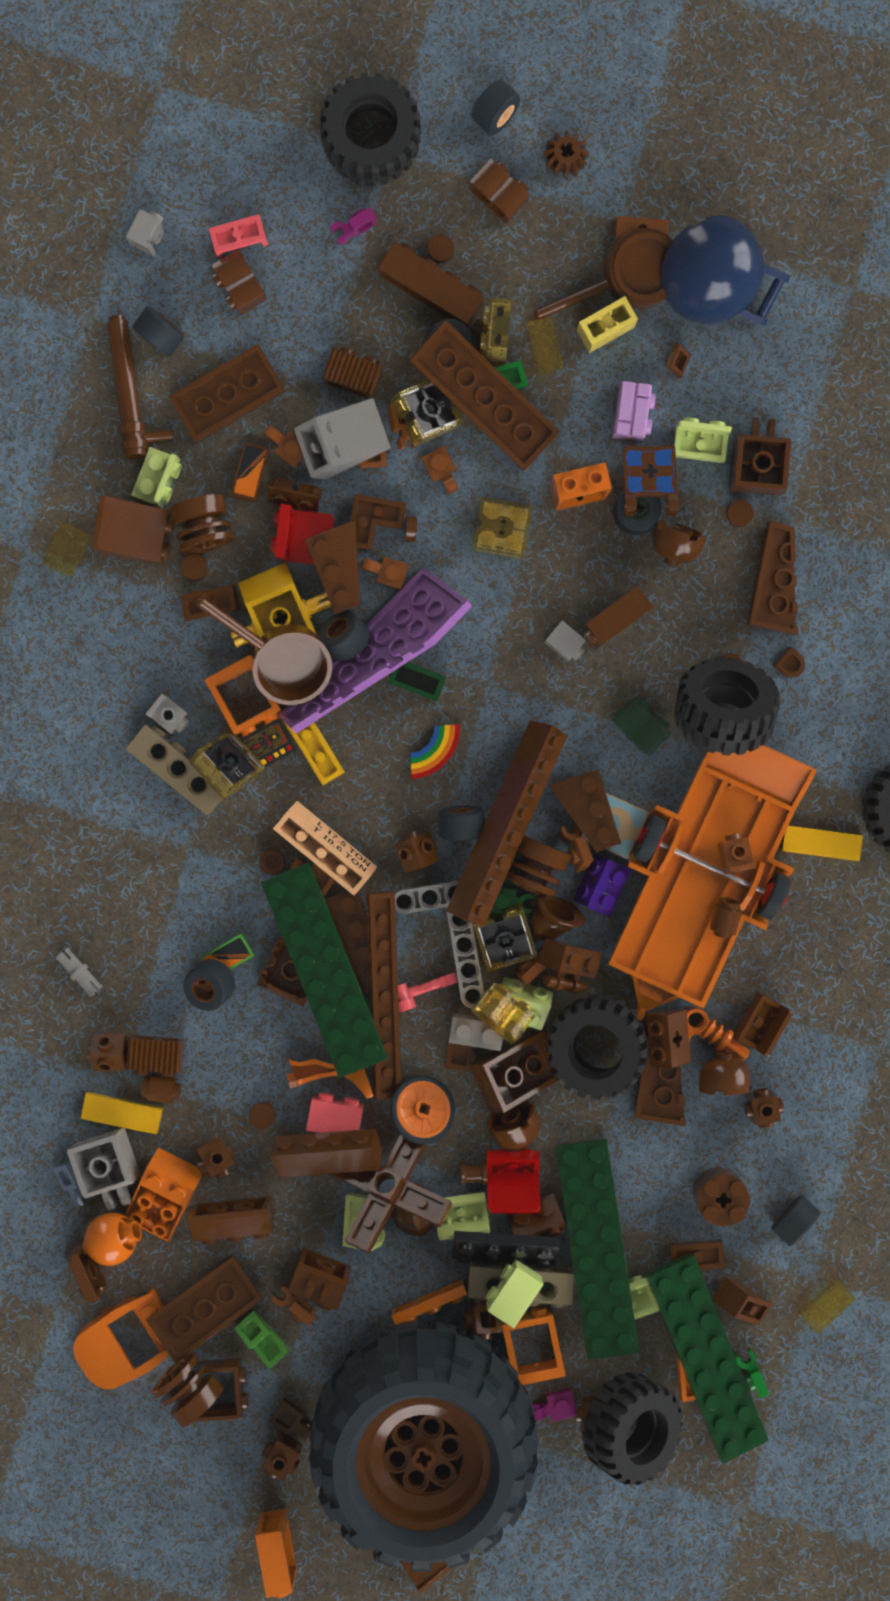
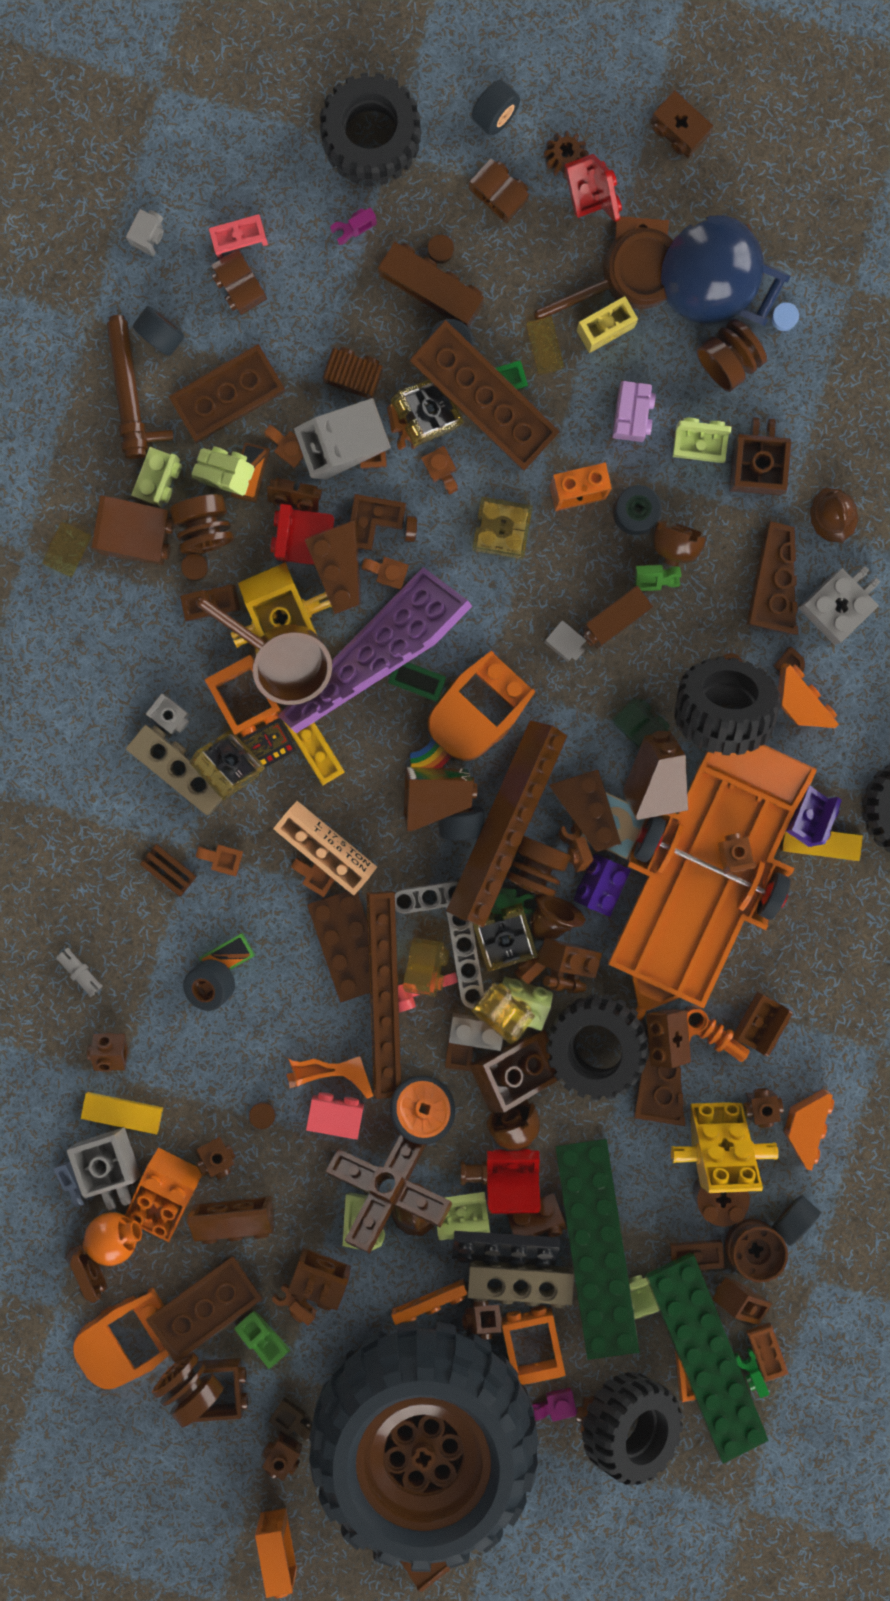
(151, 857): none -> reddish brown tile
(155, 1055): reddish brown brick -> none
(161, 1089): reddish brown brick -> none
(223, 471): none -> yellowish green brick
(224, 858): none -> dark orange plate
(272, 861): reddish brown tile -> none
(281, 976): reddish brown slope -> none
(324, 970): dark green plate -> none
(326, 1153): reddish brown brick -> none
(344, 635): black wheel -> none
(416, 851): reddish brown brick -> none
(425, 967): none -> clear yellow brick
(435, 794): none -> reddish brown slope
(460, 726): none -> orange slope
(496, 322): clear yellow piece -> none
(513, 1293): yellowish green brick -> none
(592, 187): none -> red bracket
(650, 473): reddish brown flag -> none
(653, 577): none -> bright green plate
(657, 778): none -> slope
(677, 112): none -> reddish brown brick
(677, 359): reddish brown slope -> none
(723, 1149): none -> yellow slope
(724, 1075): reddish brown cylinder -> none
(726, 917): reddish brown brick -> none
(731, 355): none -> reddish brown wheel
(740, 513): reddish brown tile -> none
(767, 1352): none -> dark orange plate
(768, 1257): none -> reddish brown wheel
(785, 316): none -> light blue tile
(802, 701): none -> orange slope
(807, 1126): none -> orange slope
(814, 818): none -> dark purple bracket
(827, 1305): clear yellow tile -> none
(834, 515): none -> reddish brown piece
(854, 600): none -> light grey hinge

